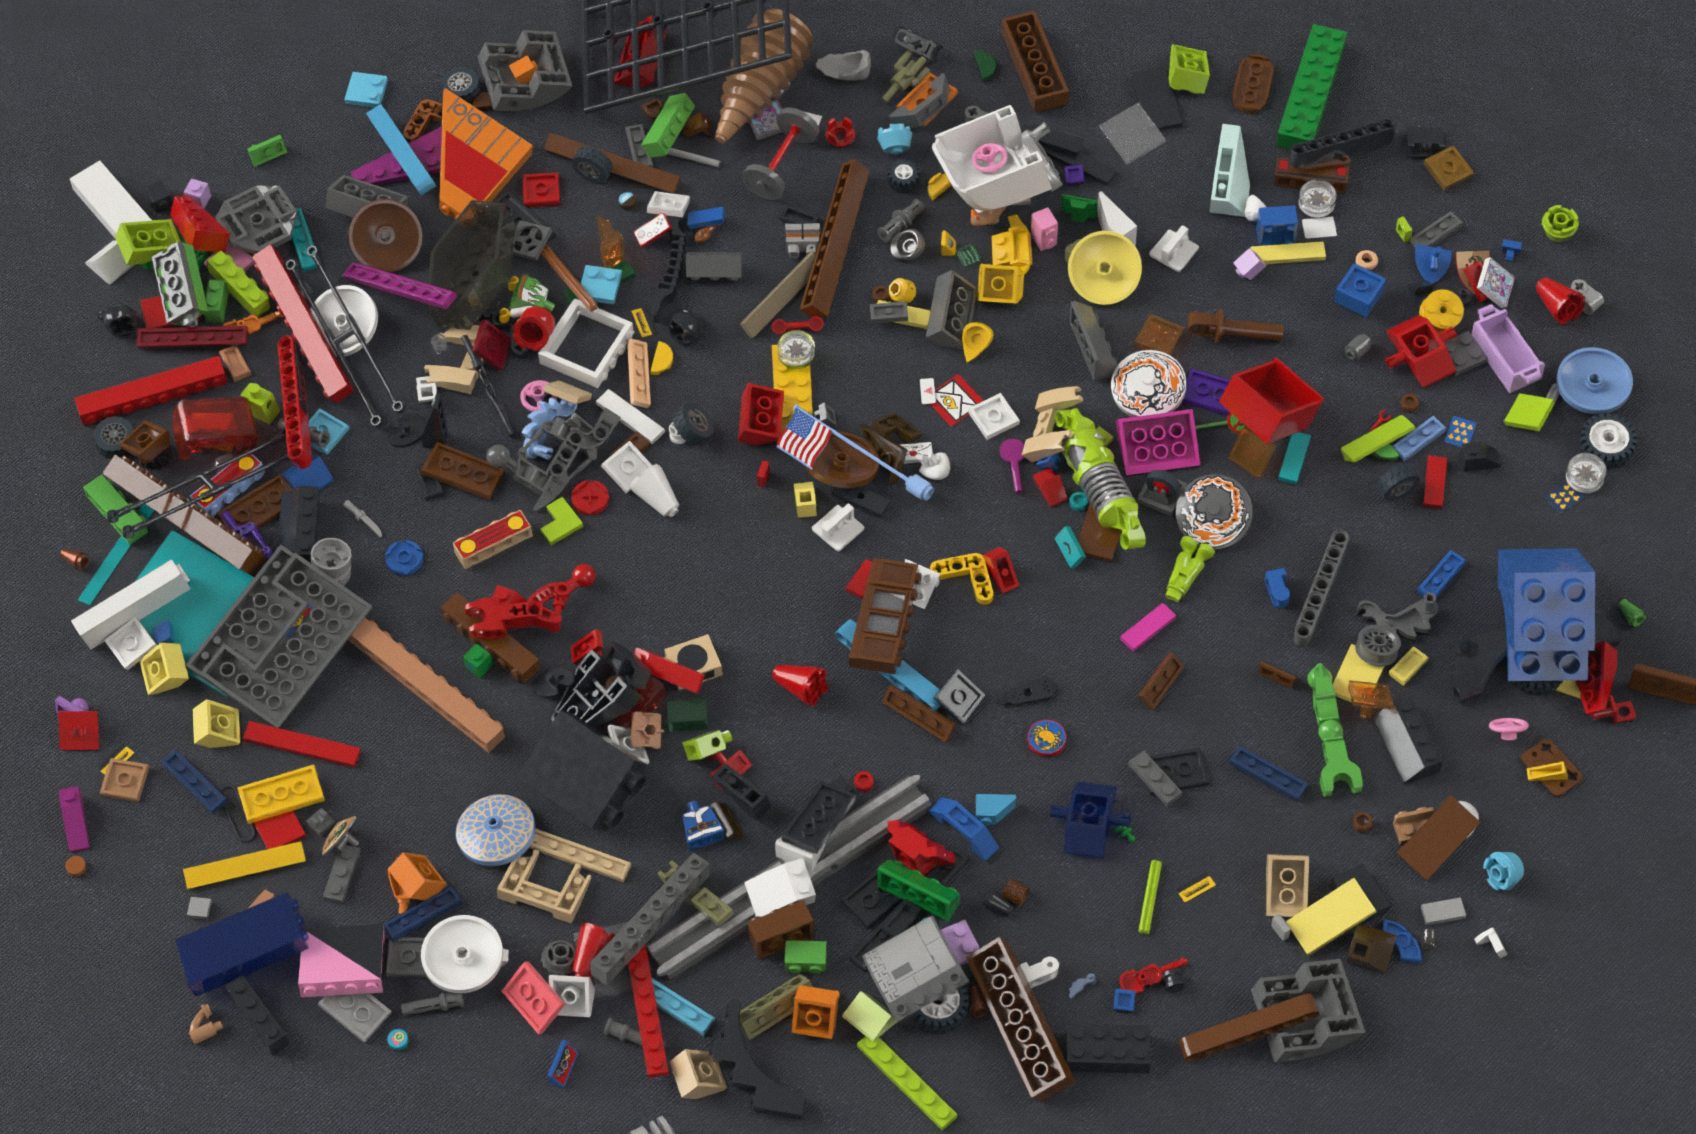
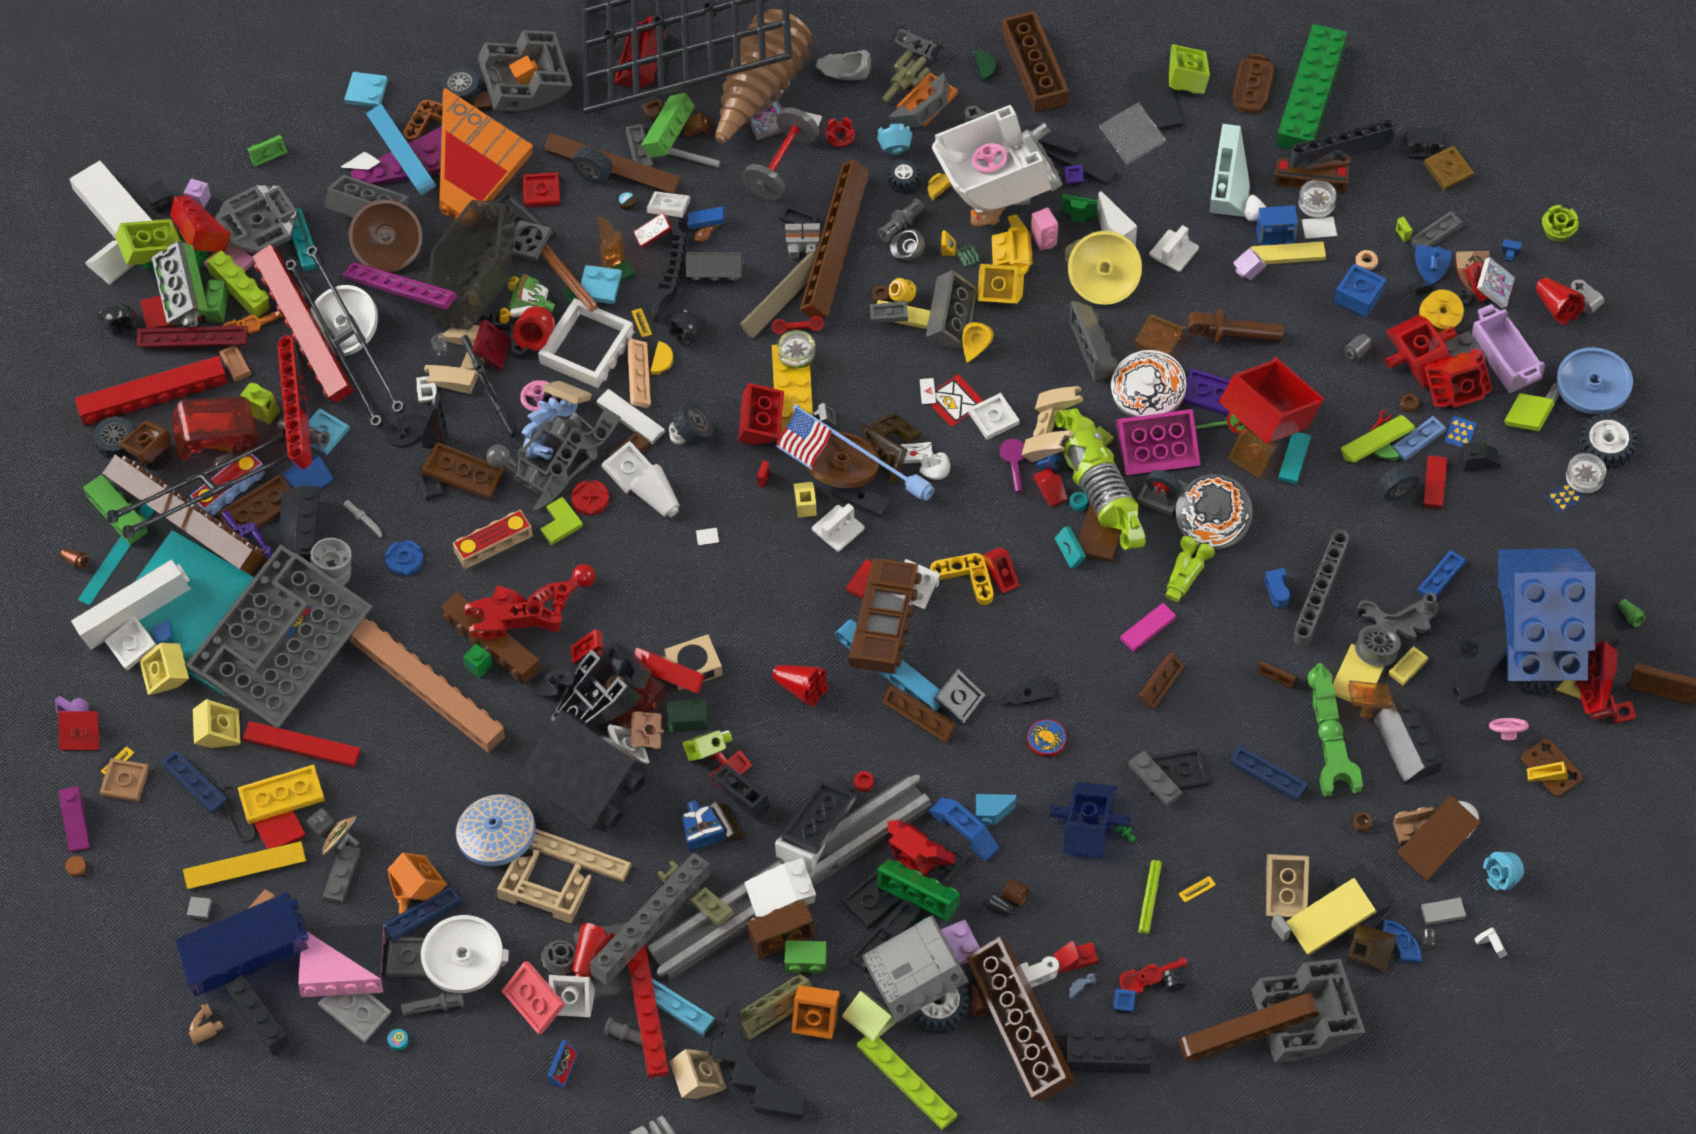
(362, 161): none -> white sticker
(707, 536): none -> white sticker
(1075, 957): none -> red slope
(1458, 379): none -> red slope

